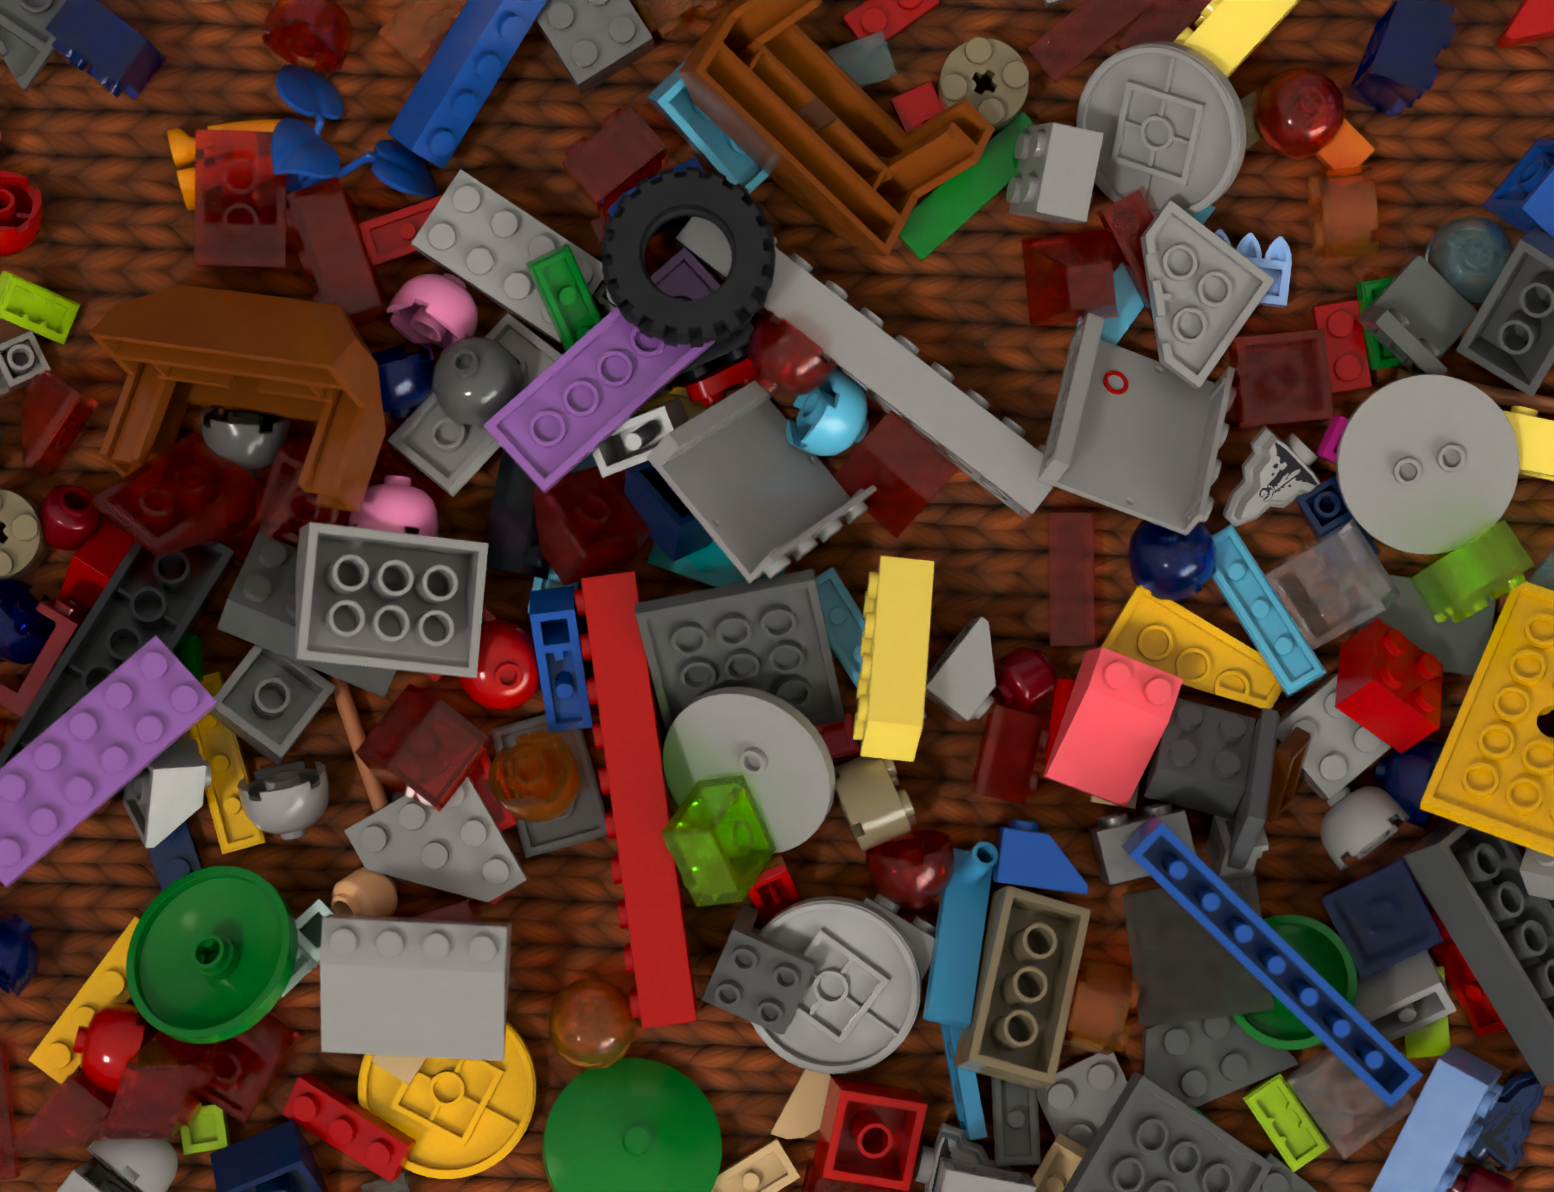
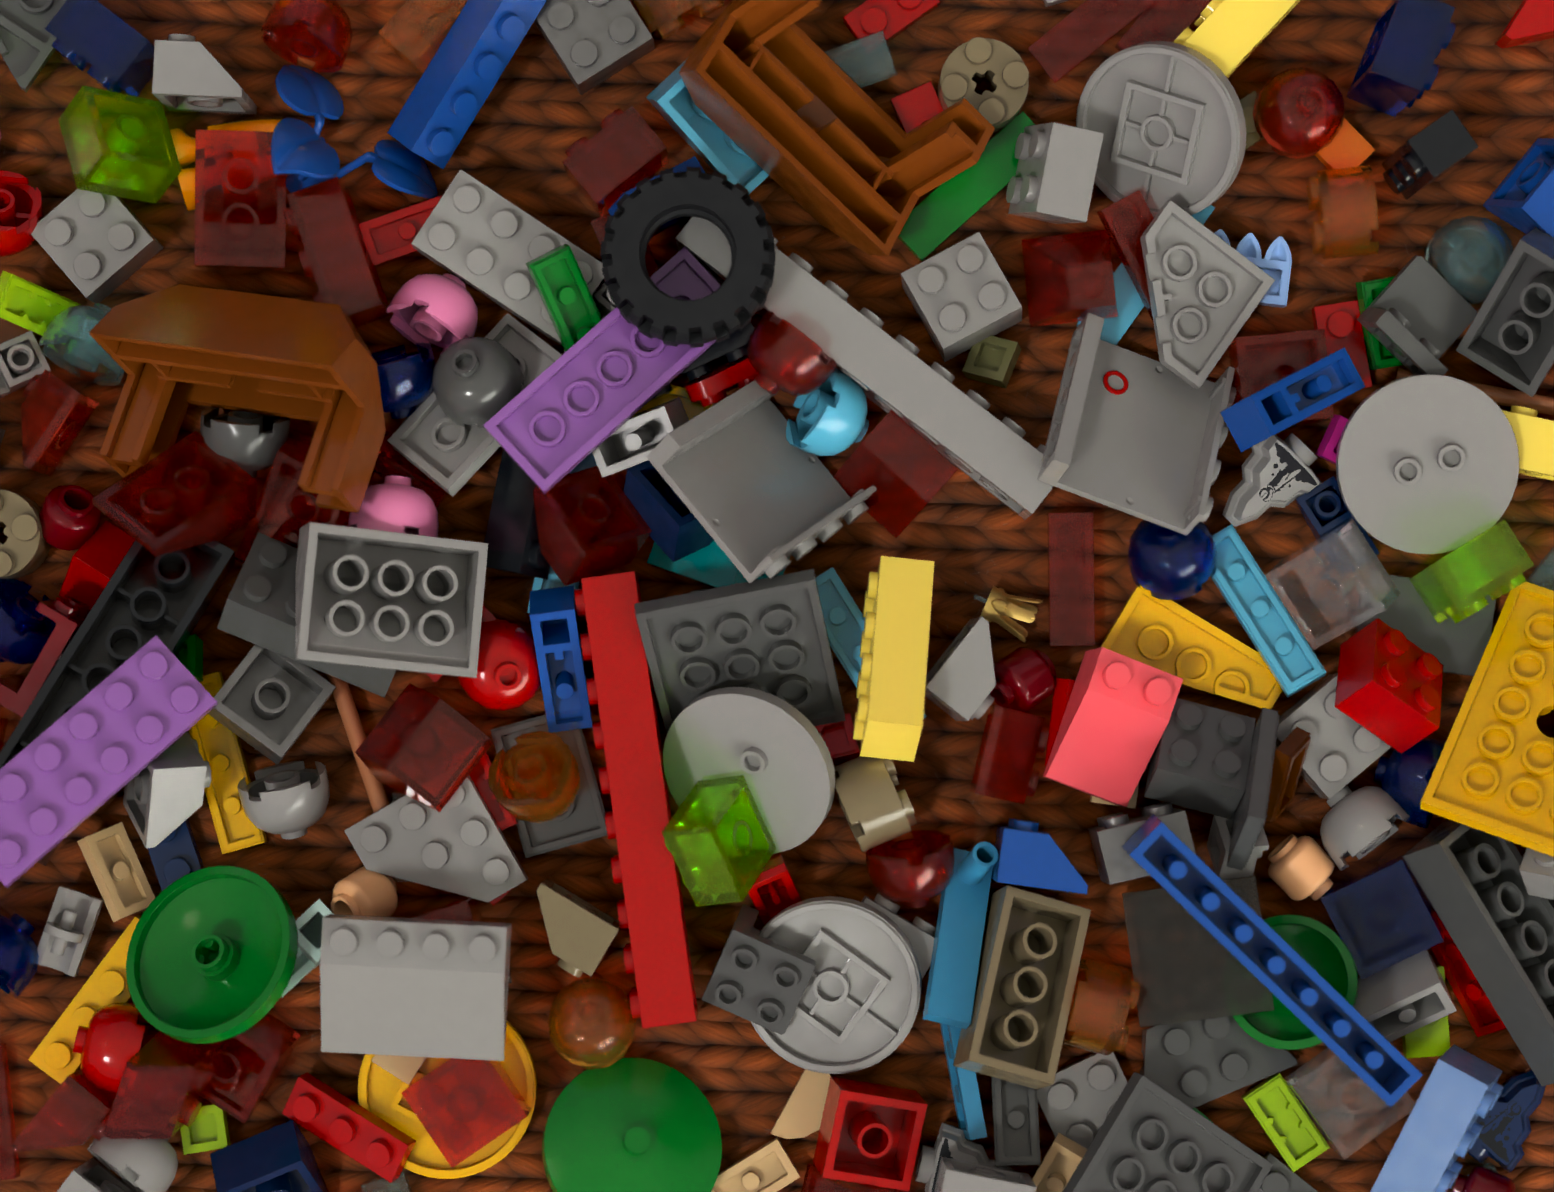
(68, 930): none -> light grey hips
(73, 348): none -> clear light blue cylinder
(96, 242): none -> light grey brick
(117, 871): none -> tan plate
(119, 145): none -> clear neon green brick
(193, 80): none -> light grey slope
(465, 1105): none -> clear red brick
(575, 929): none -> dark tan slope
(961, 296): none -> light grey brick
(992, 361): none -> olive plate
(1002, 606): none -> pearl gold piece
(1292, 399): none -> blue slope
(1301, 868): none -> light nougat head
(1428, 155): none -> black brick

